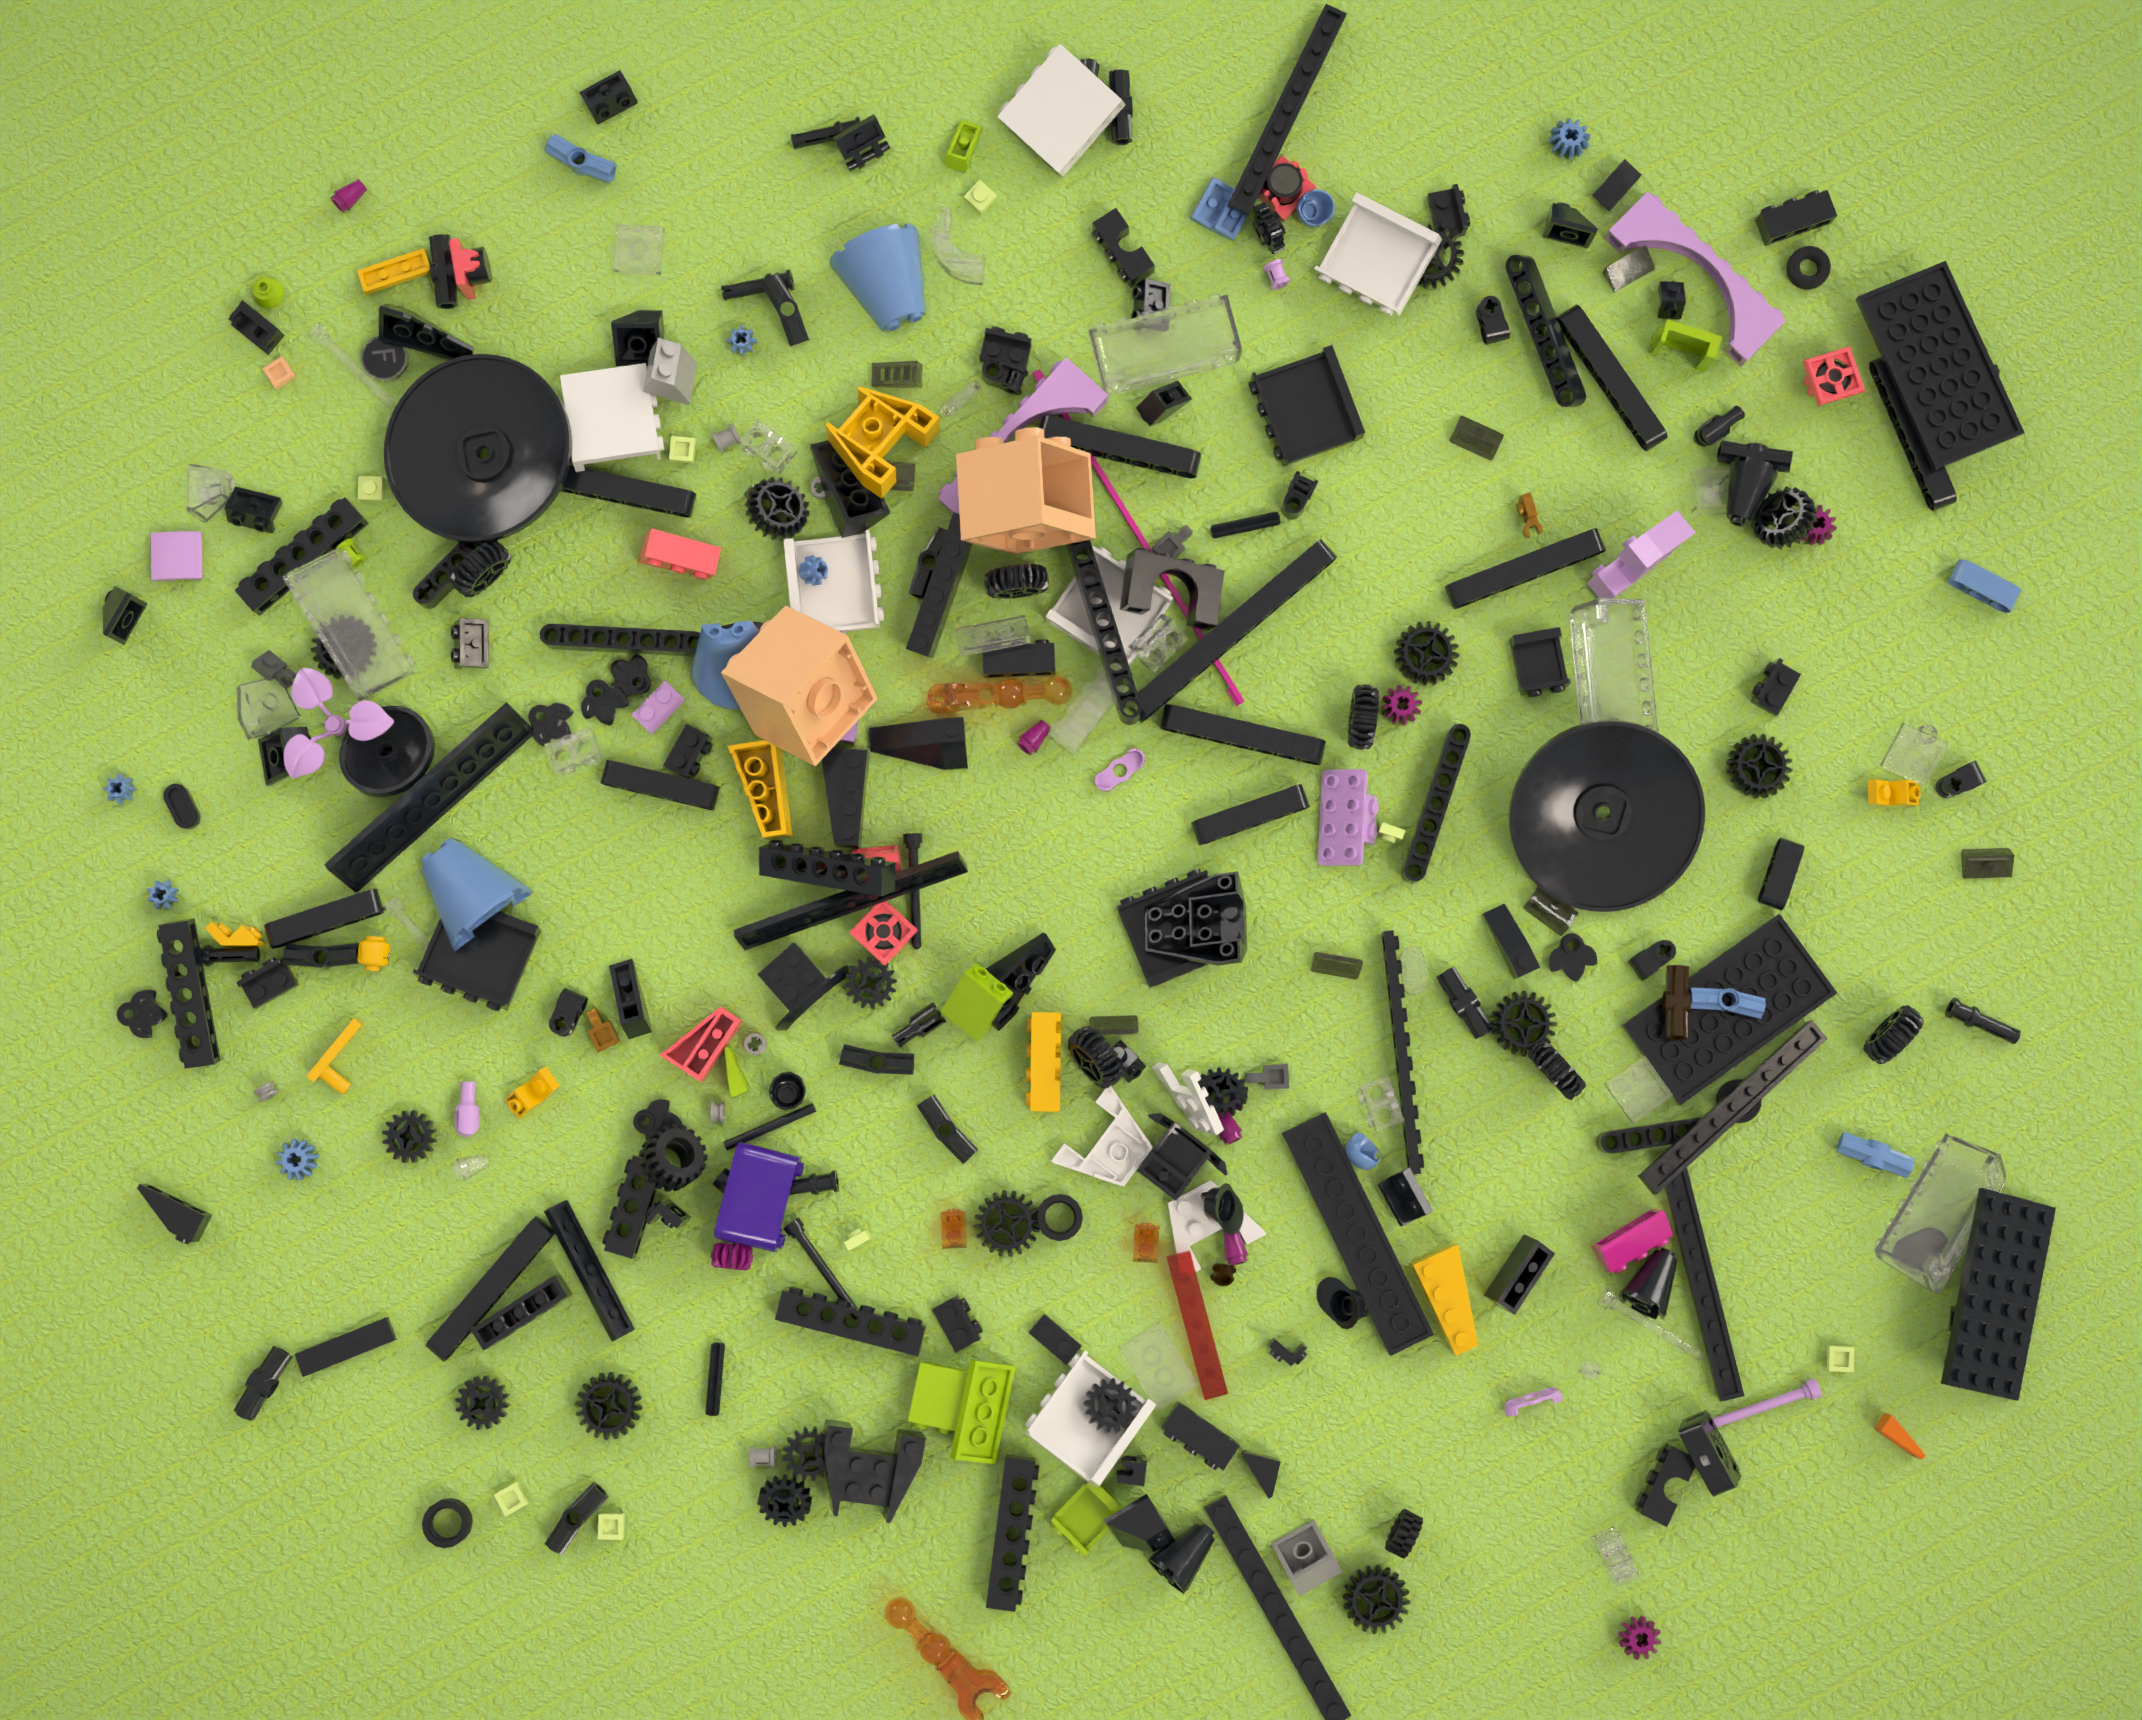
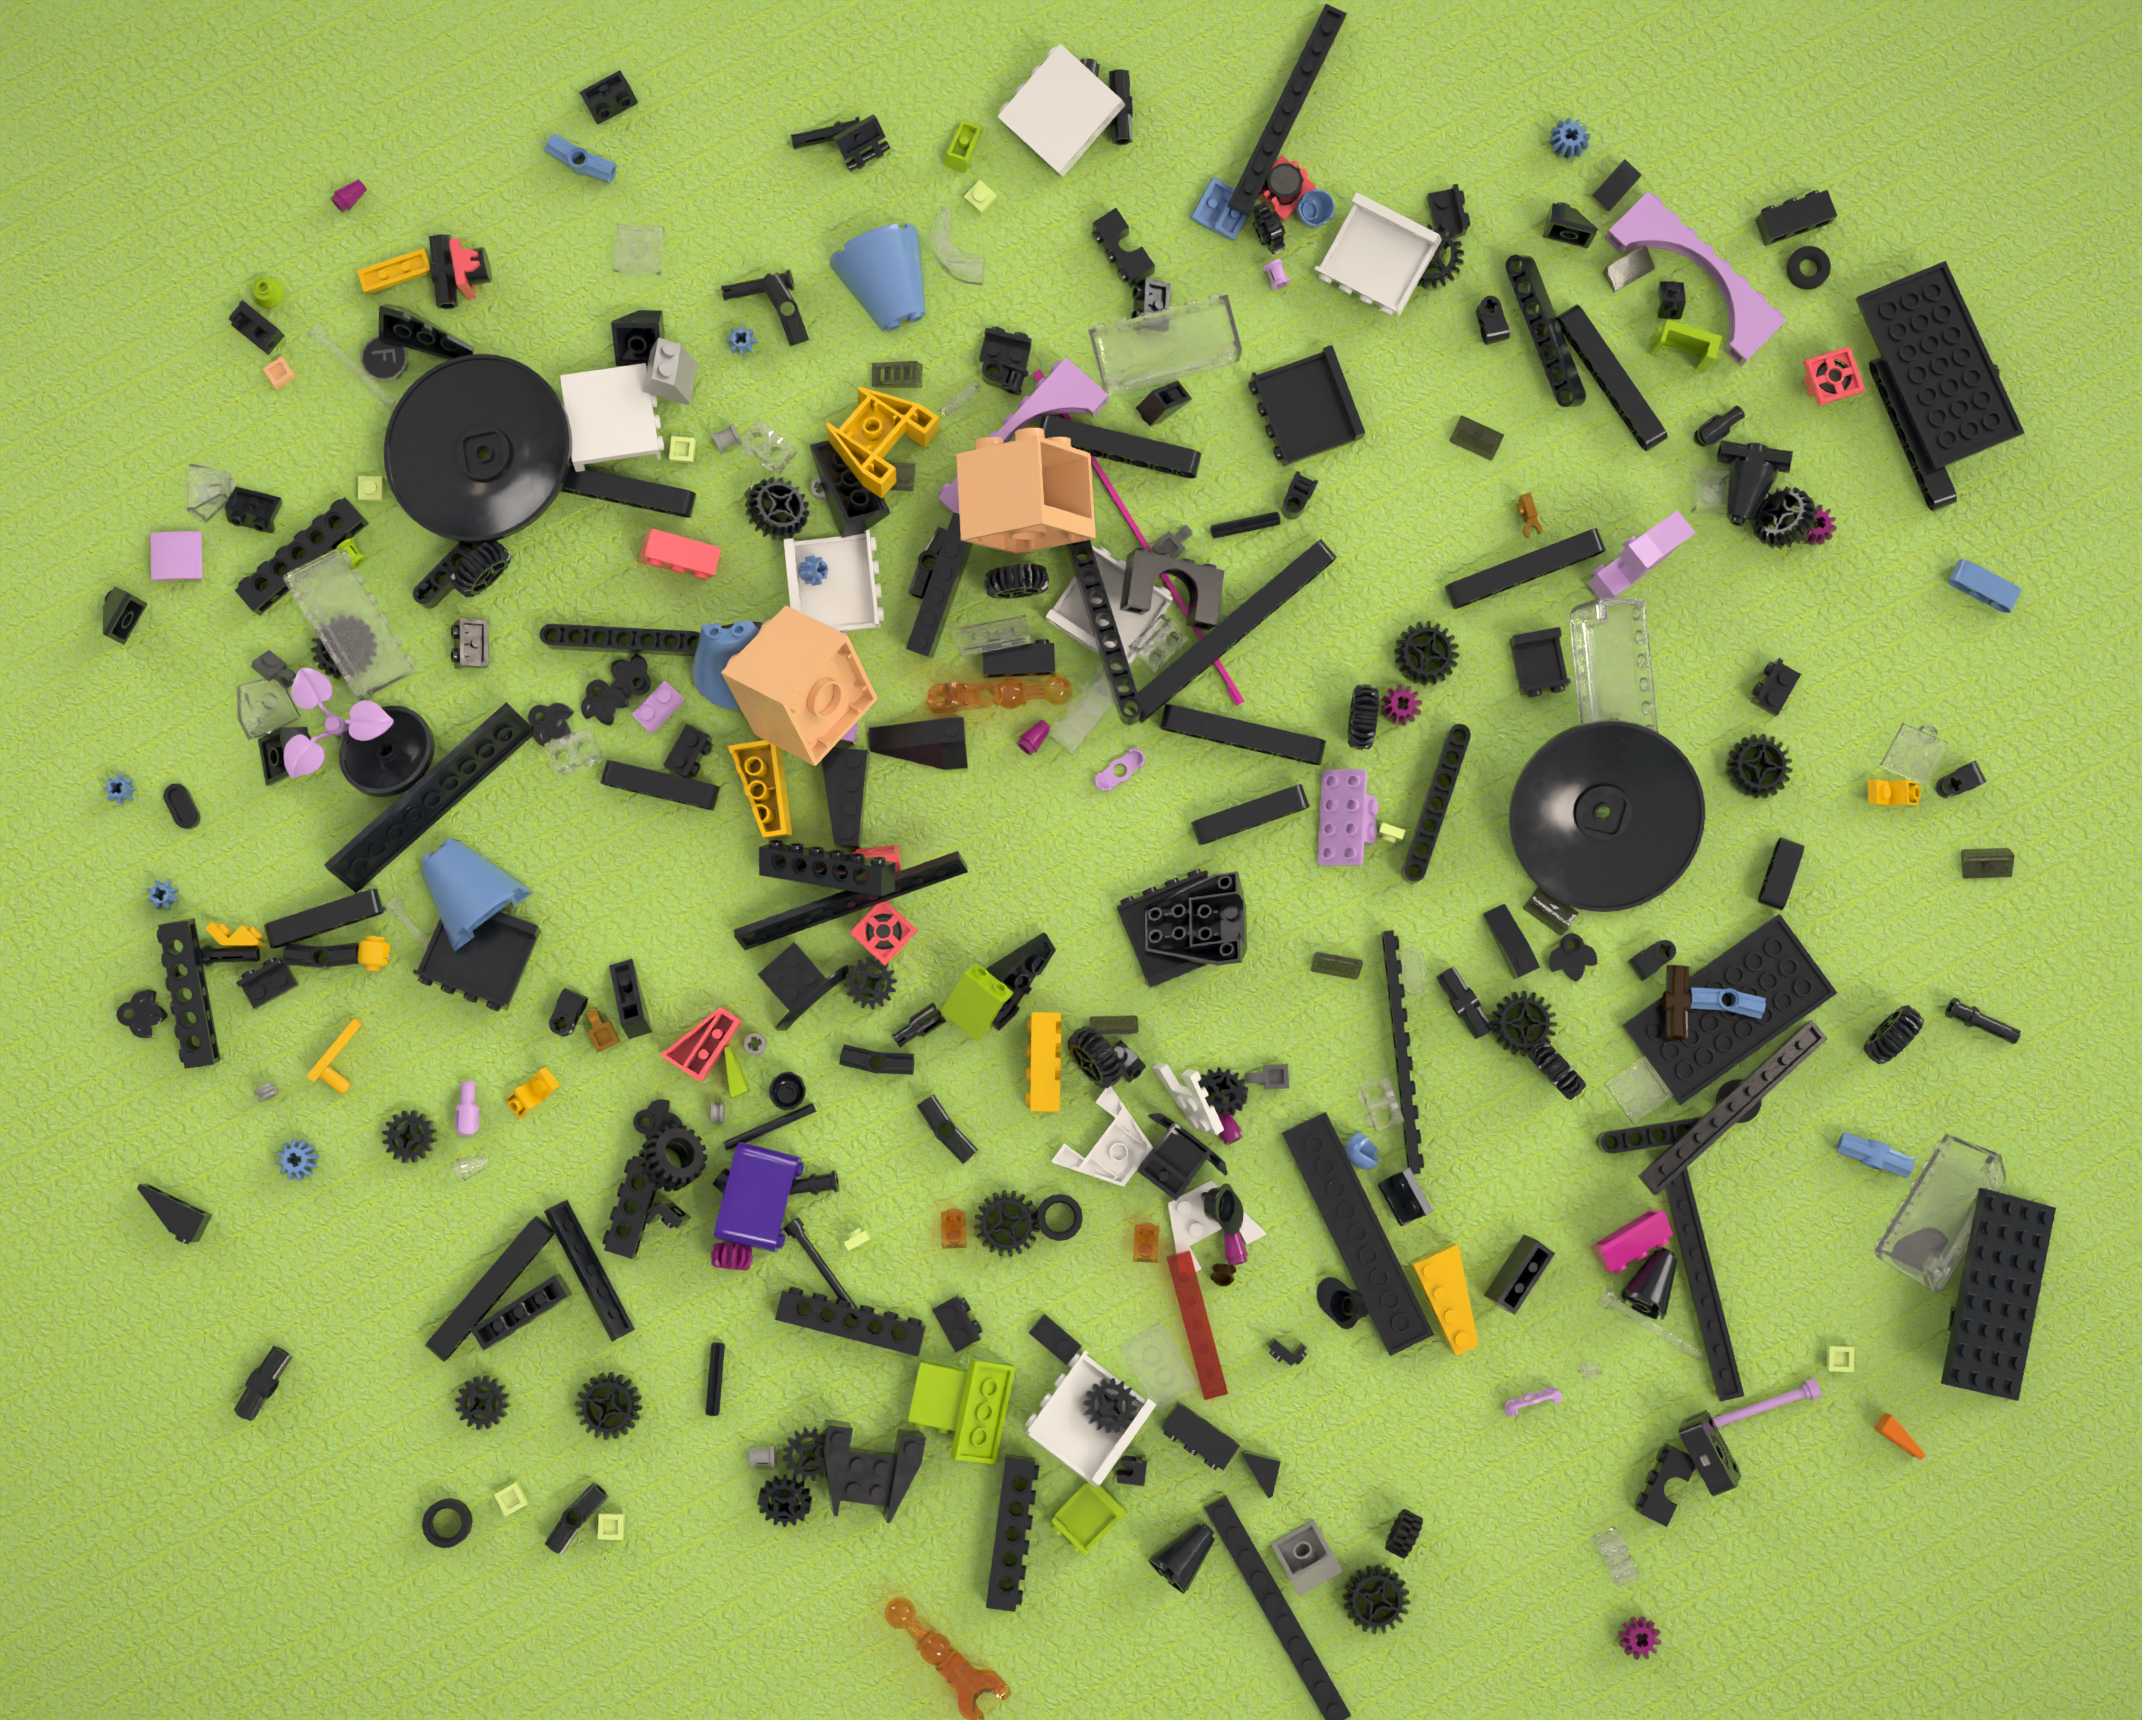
(345, 1346): black tile -> none
(912, 843): black piece -> none
(1140, 1526): black slope -> none

